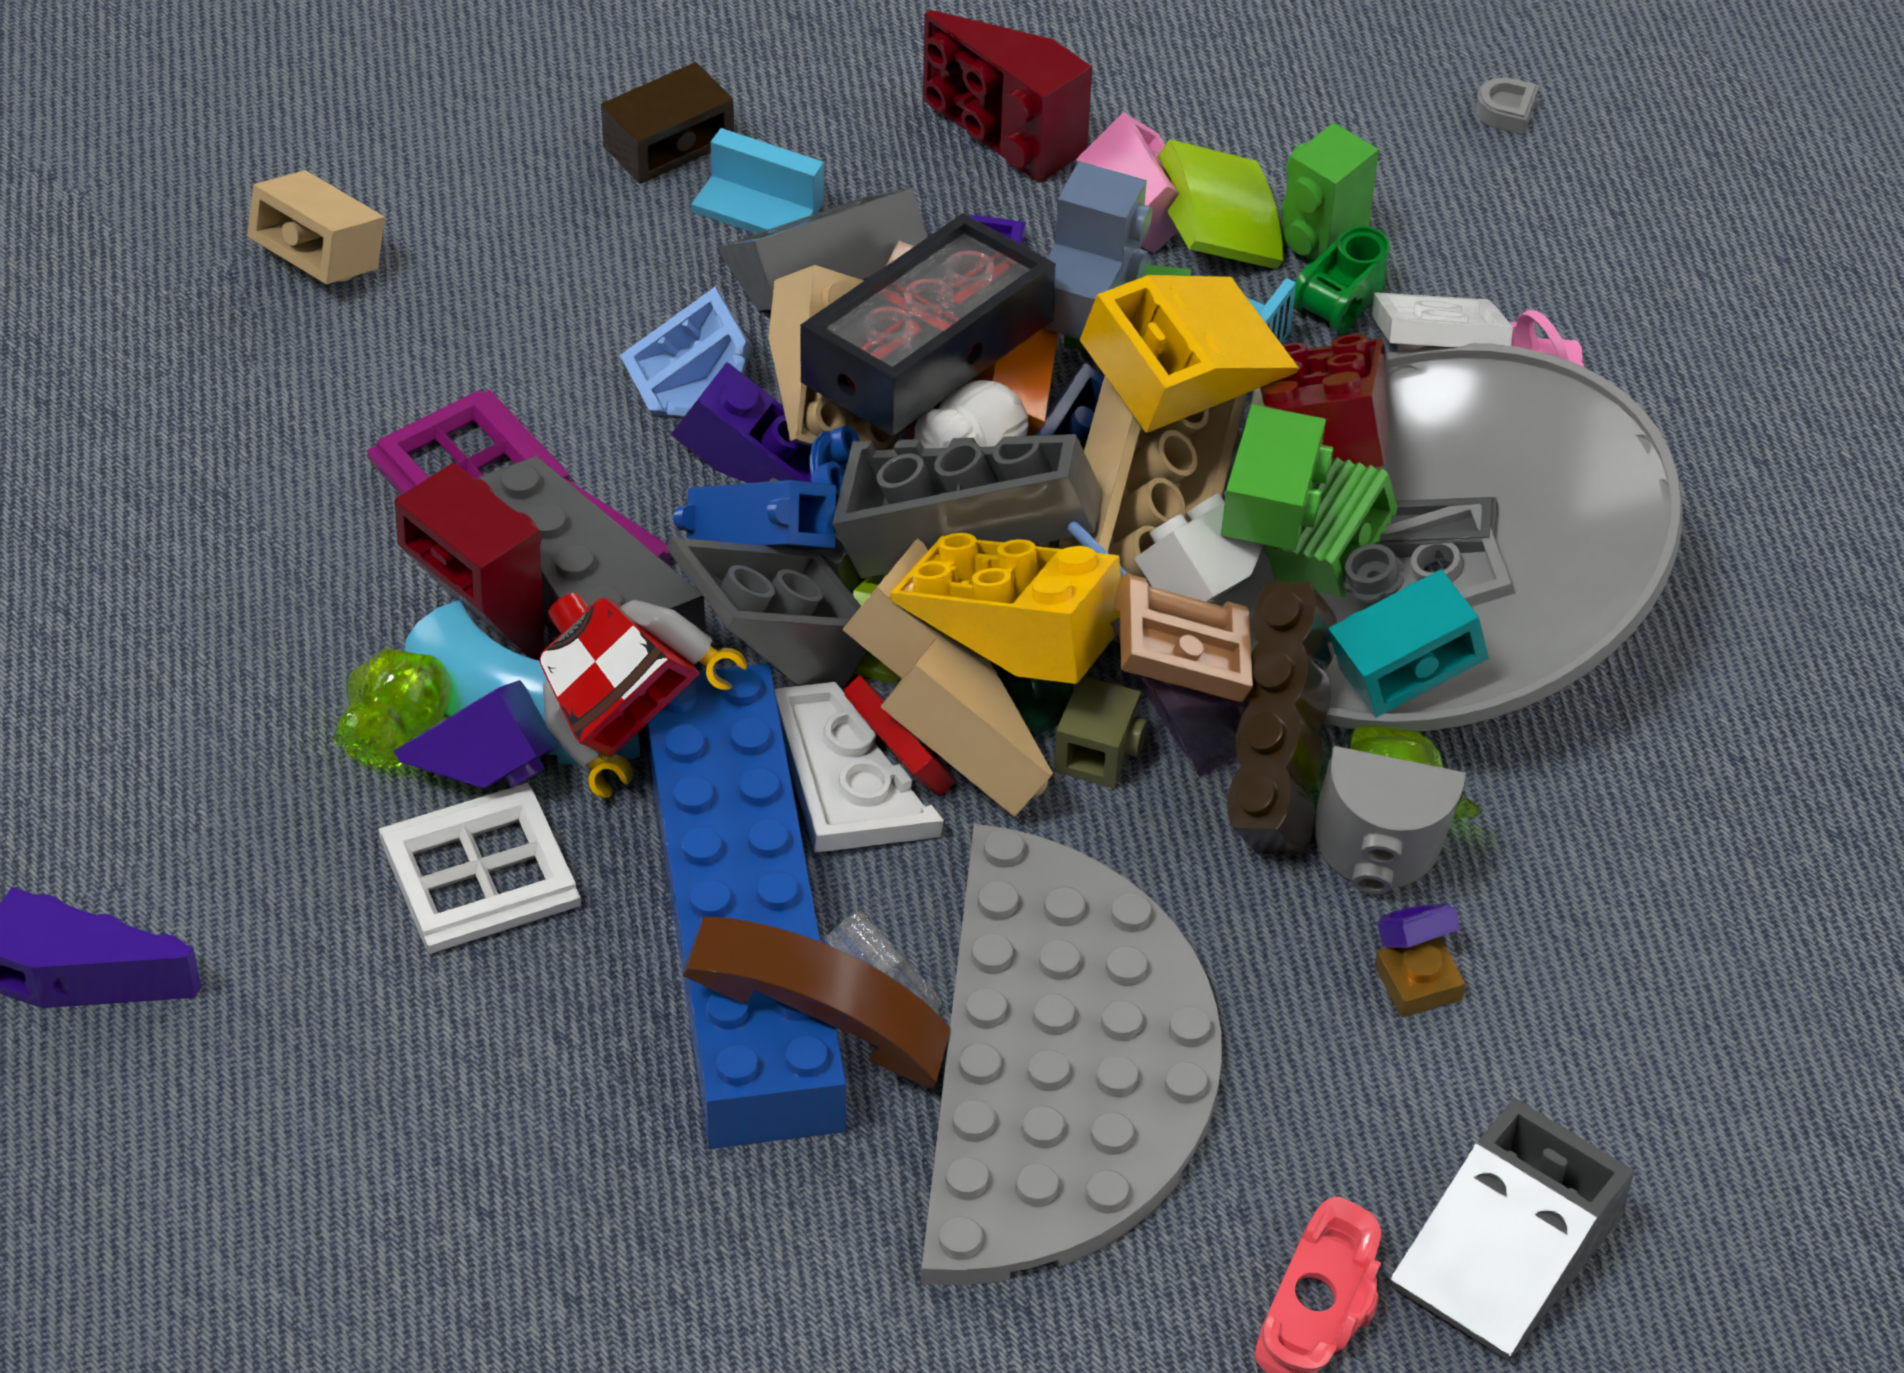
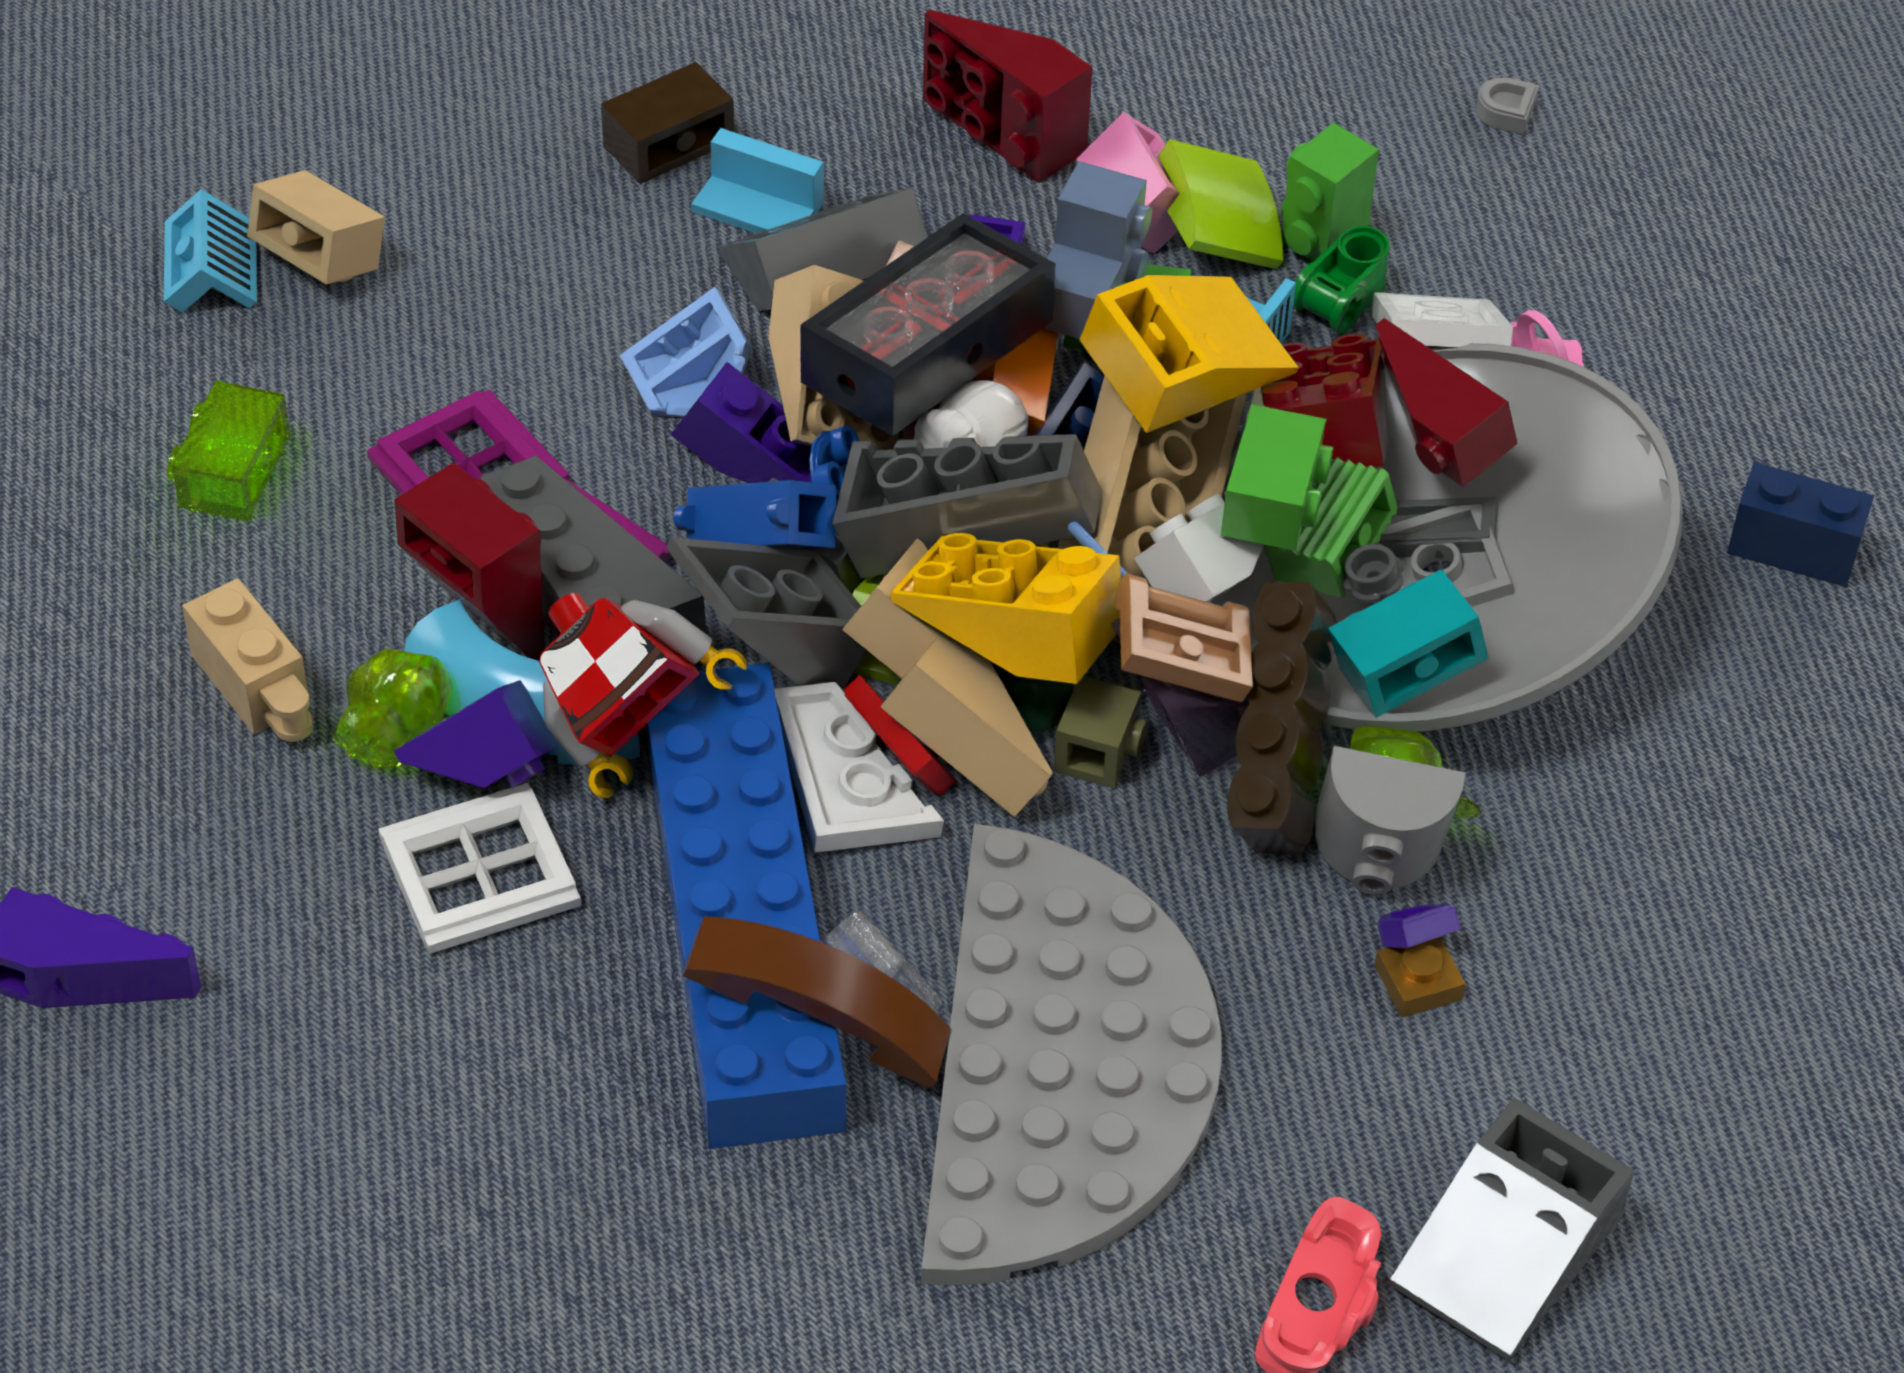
(208, 249): none -> medium azure panel
(230, 450): none -> clear neon green brick
(249, 661): none -> tan brick
(1452, 416): none -> dark red slope
(1800, 524): none -> dark blue brick

